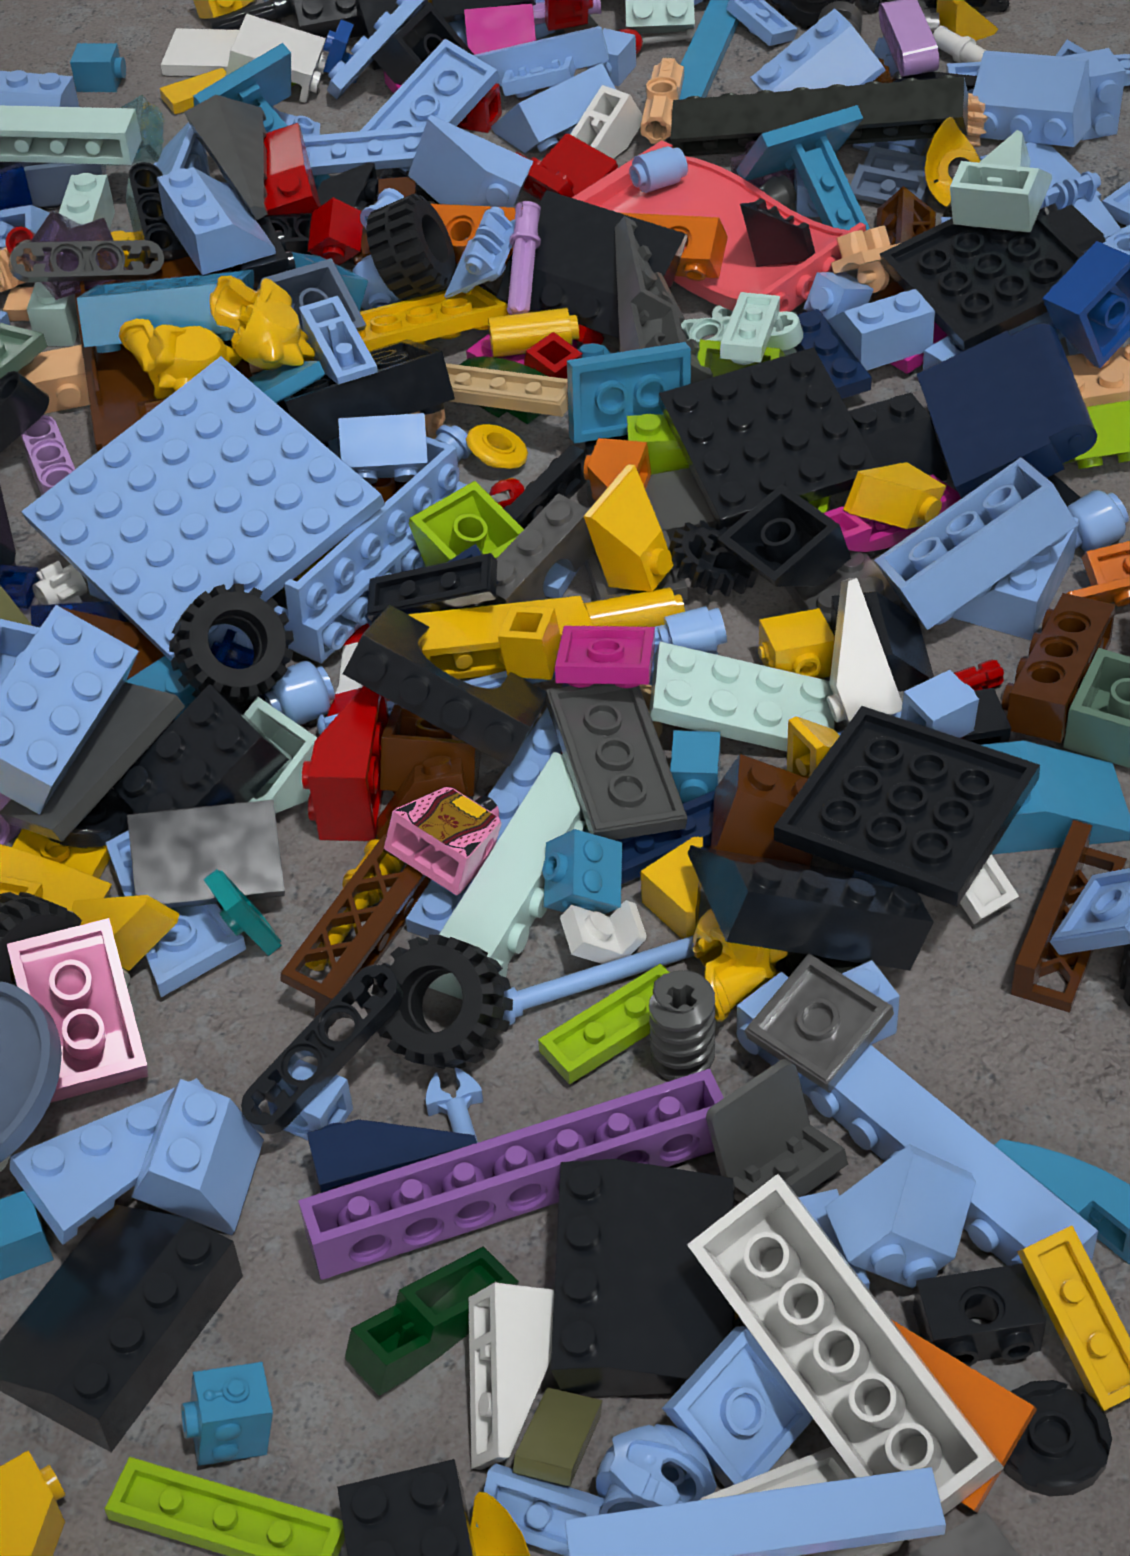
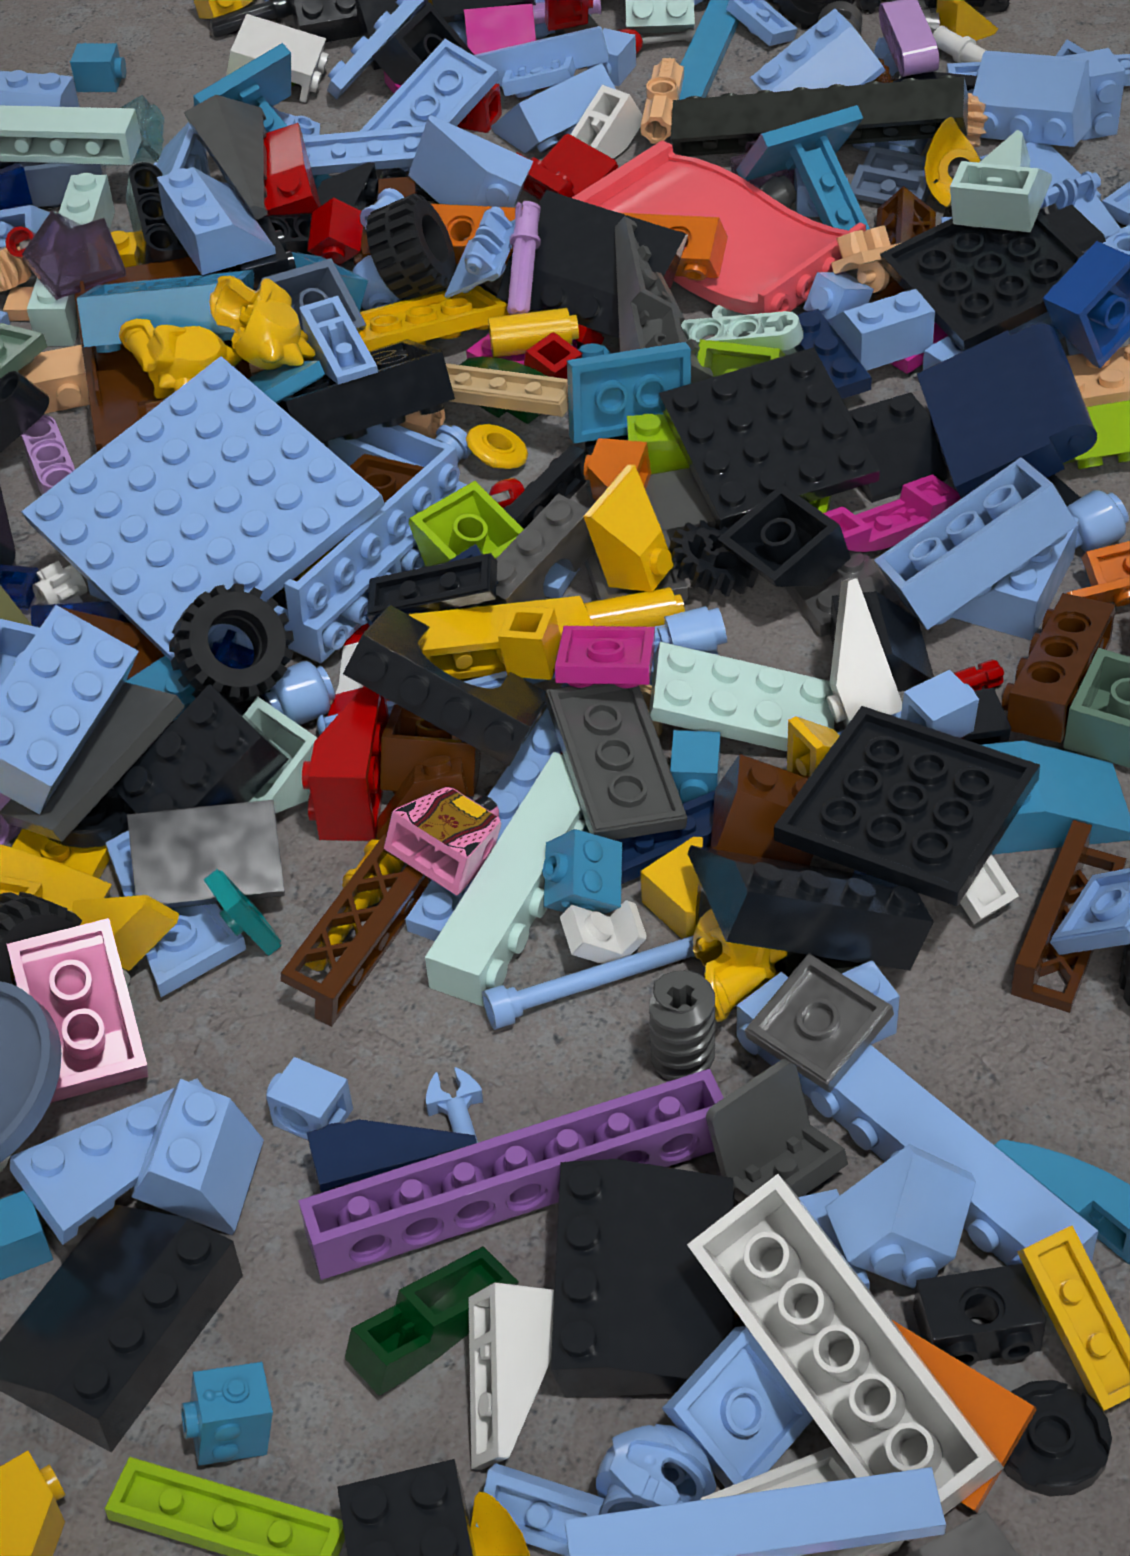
(87, 267): dark grey beam -> none
(180, 94): yellow tile -> none
(197, 51): white tile -> none
(316, 1043): black beam -> none
(336, 46): blue bracket -> none
(384, 446): light blue slope -> none
(480, 1010): black tyre -> none
(557, 1437): olive tile -> none
(602, 1029): lime plate -> none
(658, 169): light blue brick -> none
(750, 328): light aqua plate -> none
(775, 238): black slope -> none
(797, 643): yellow head -> none
(895, 495): yellow slope -> none

